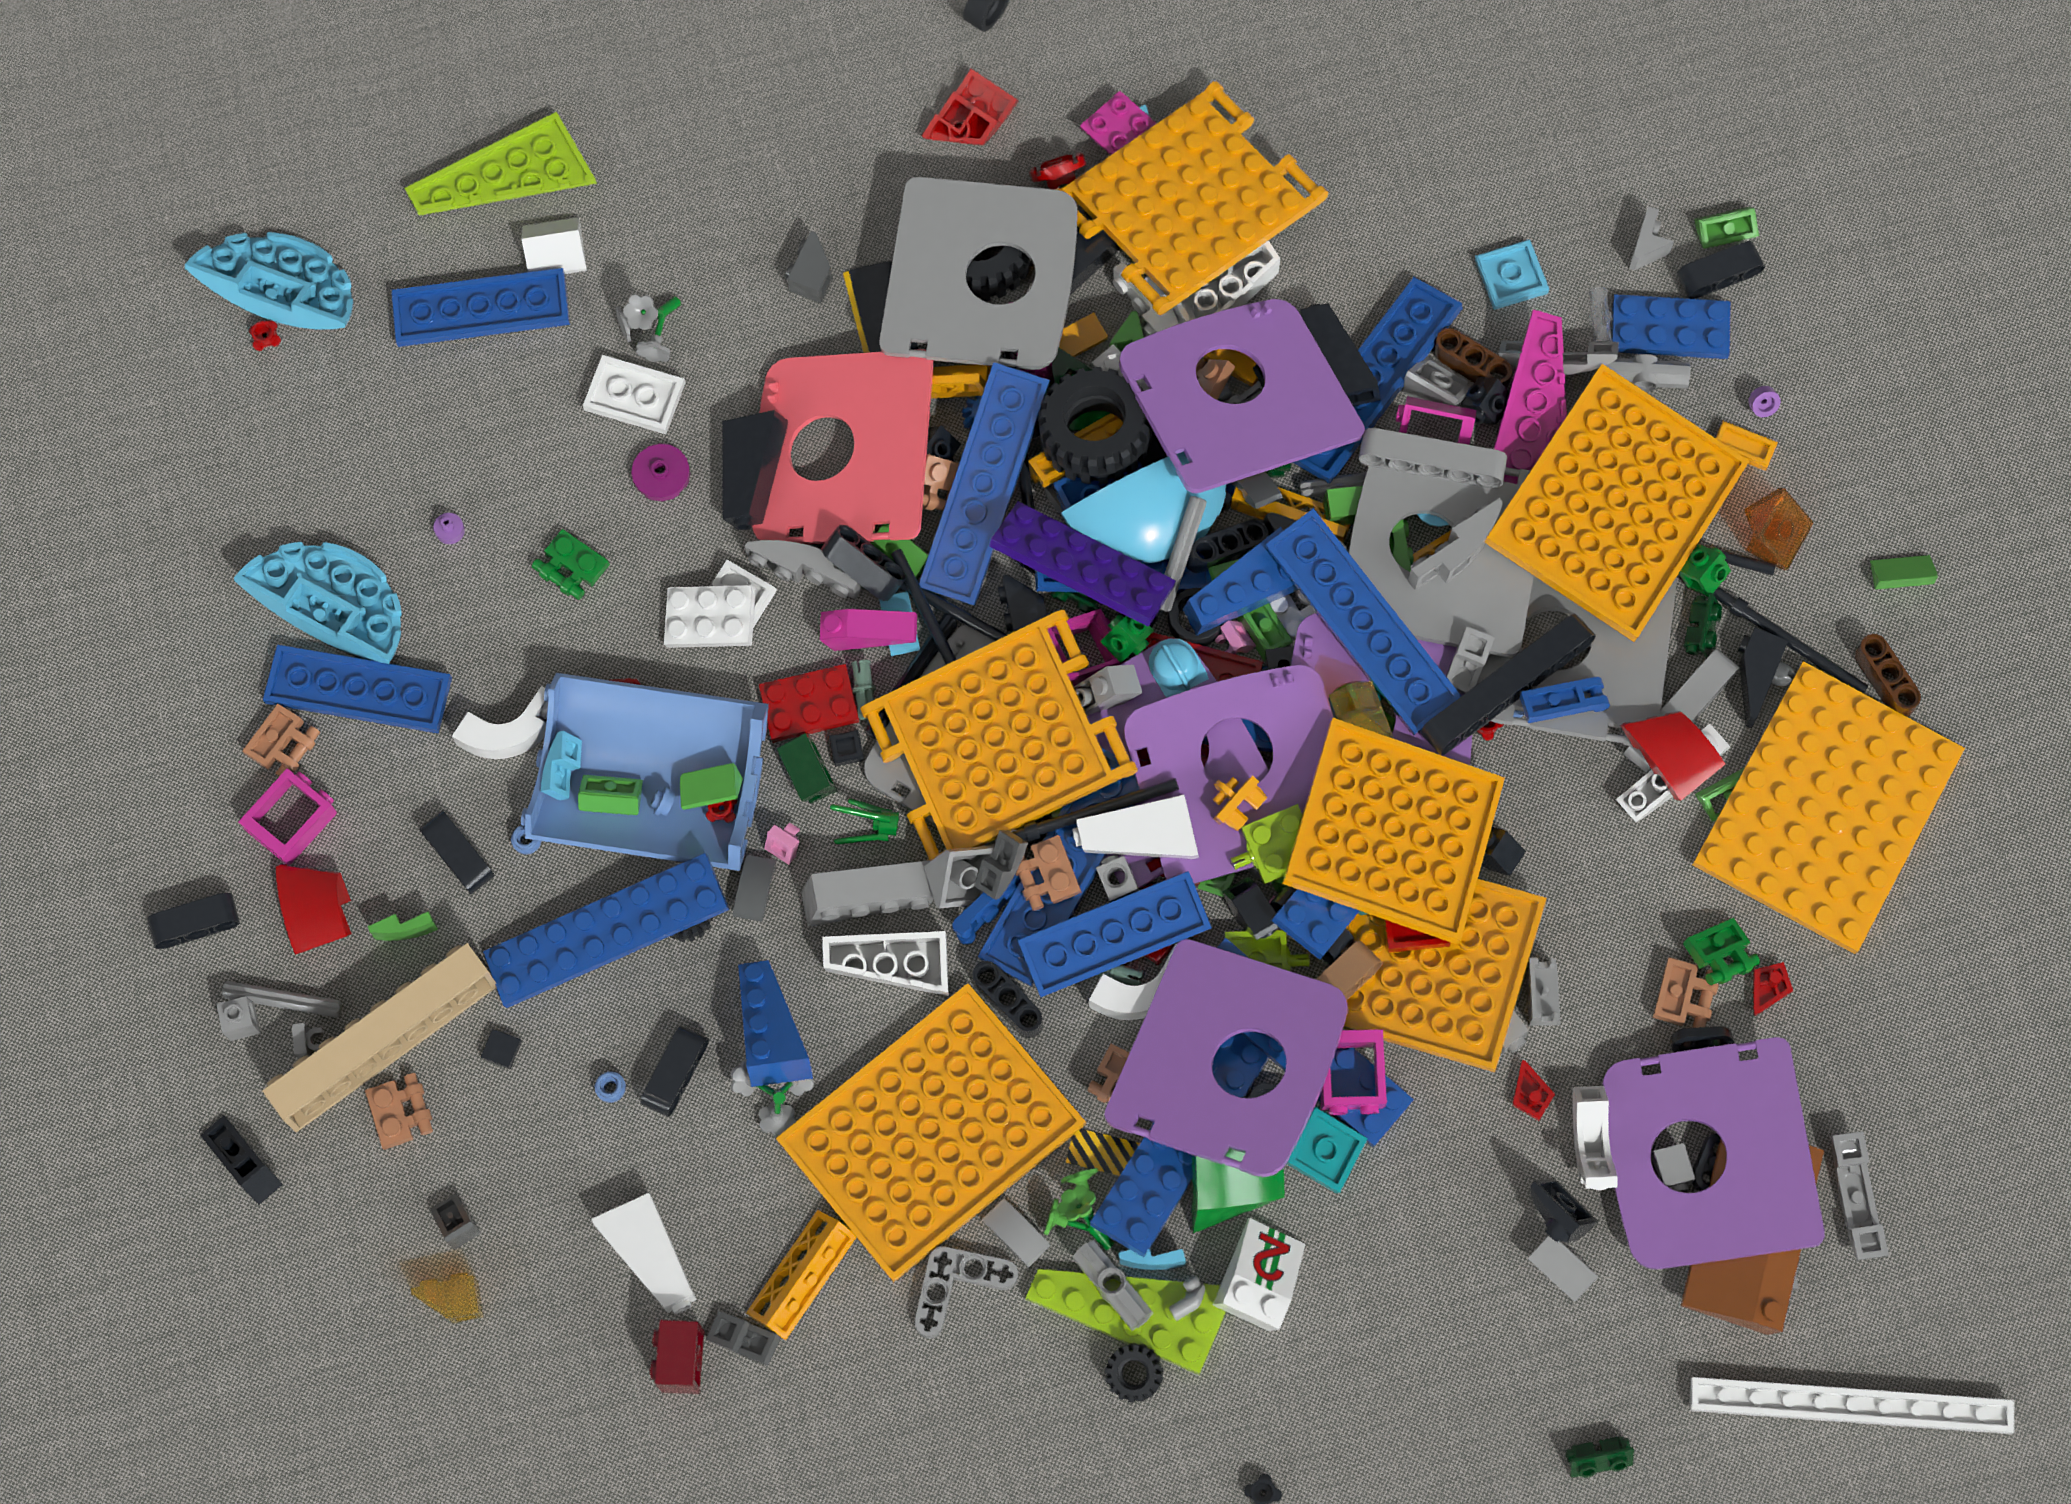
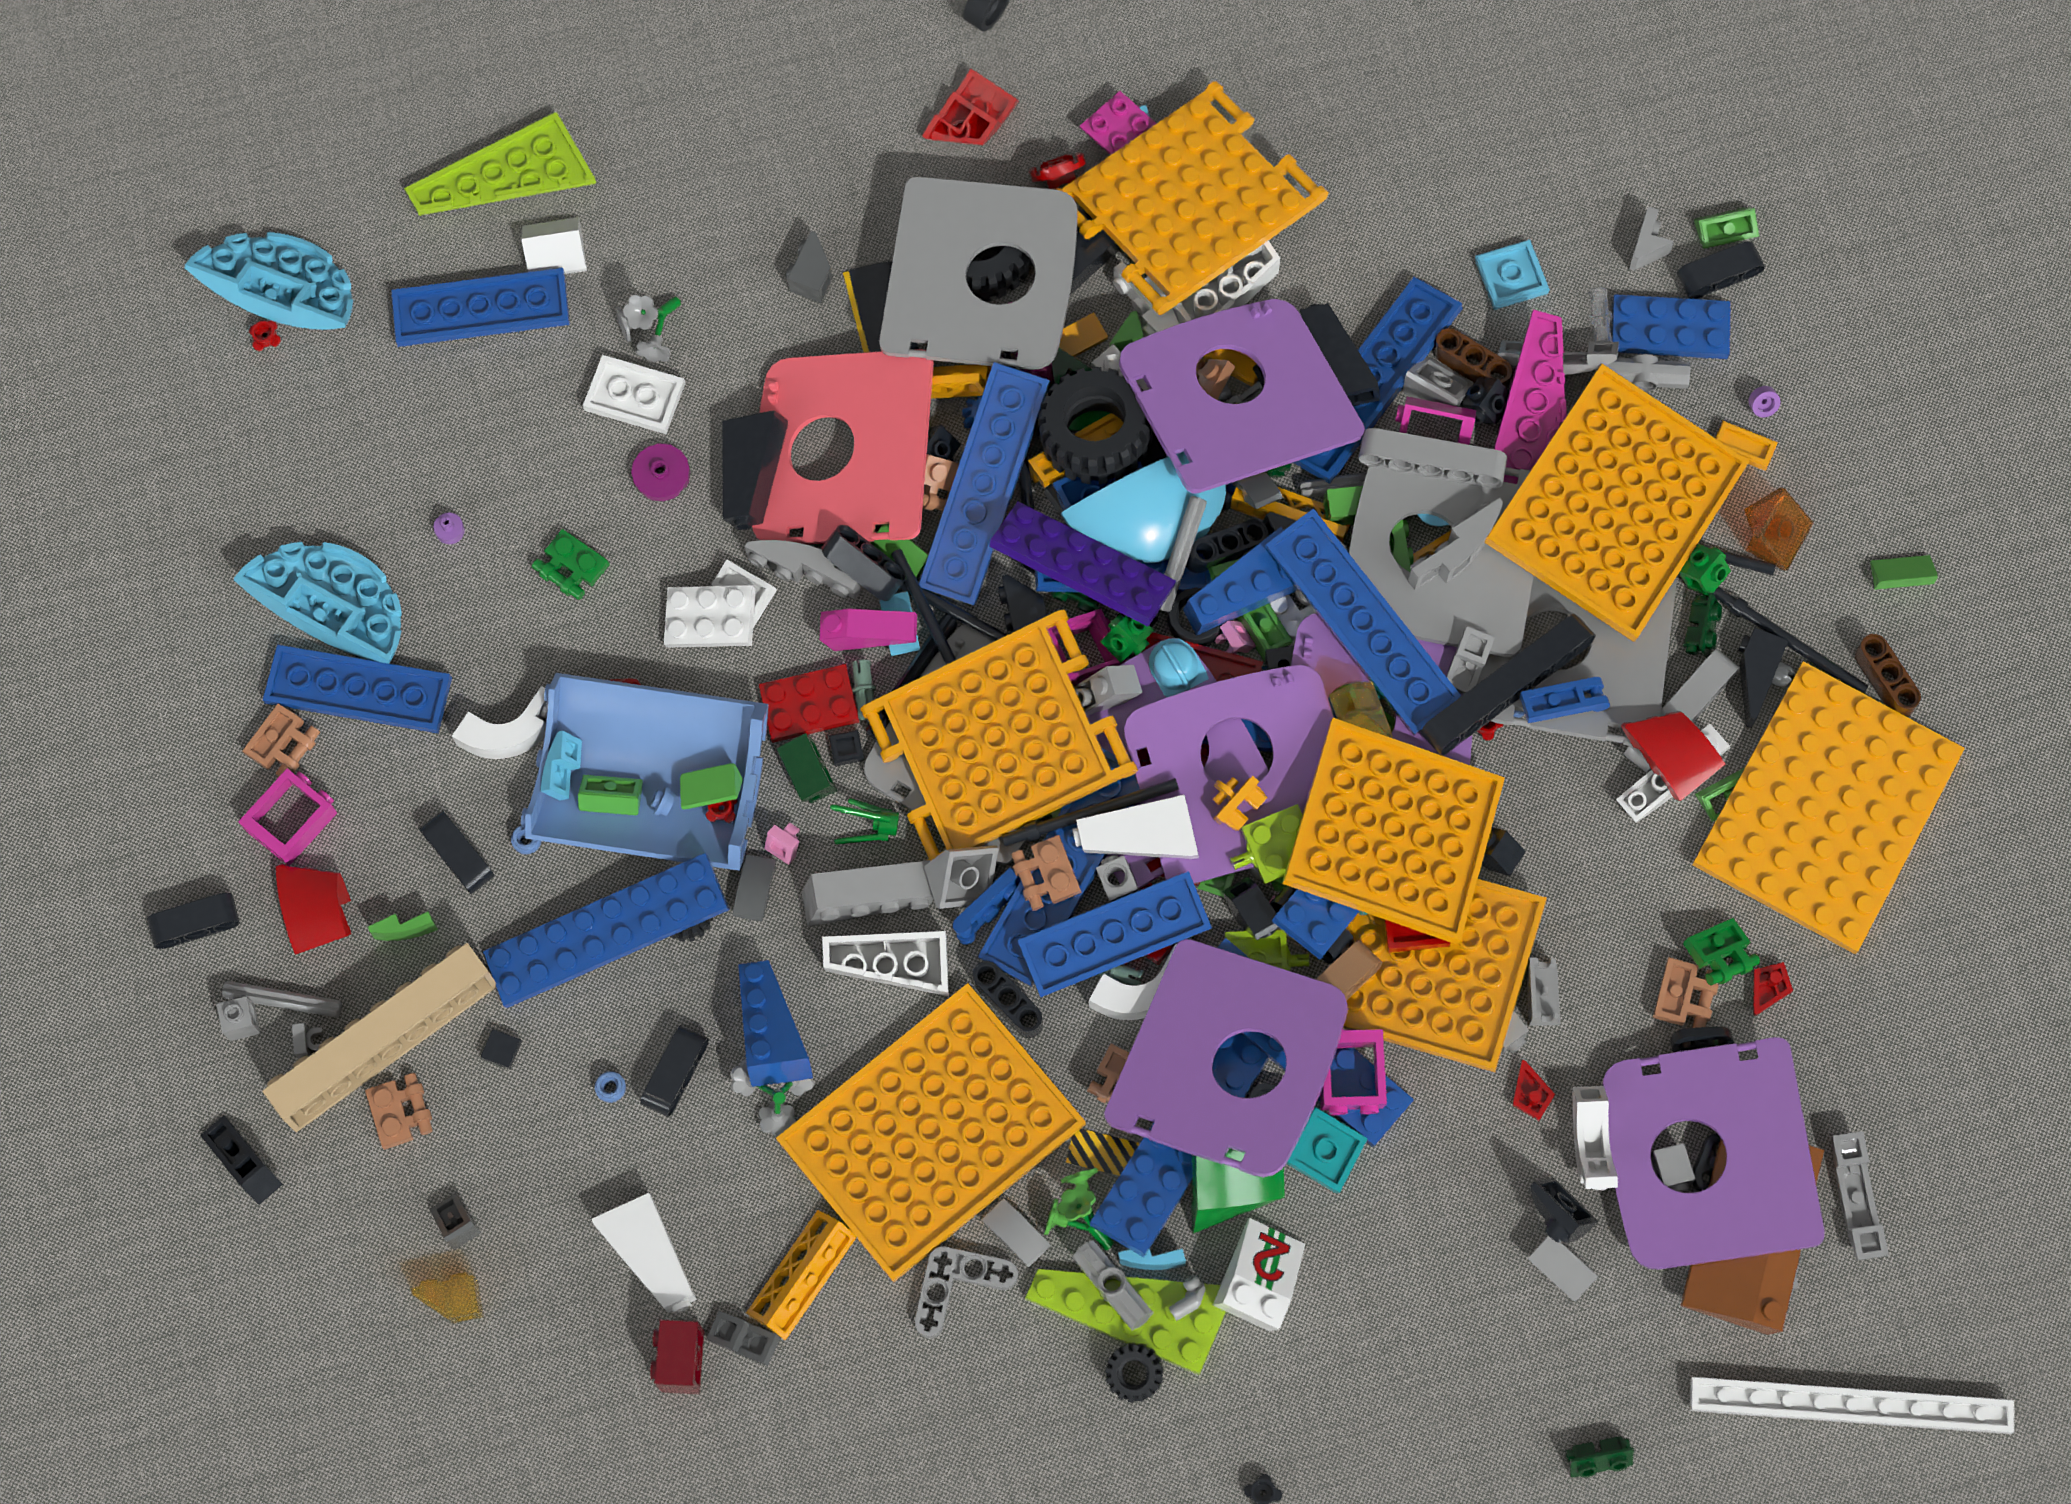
(998, 871): dark grey slope -> none

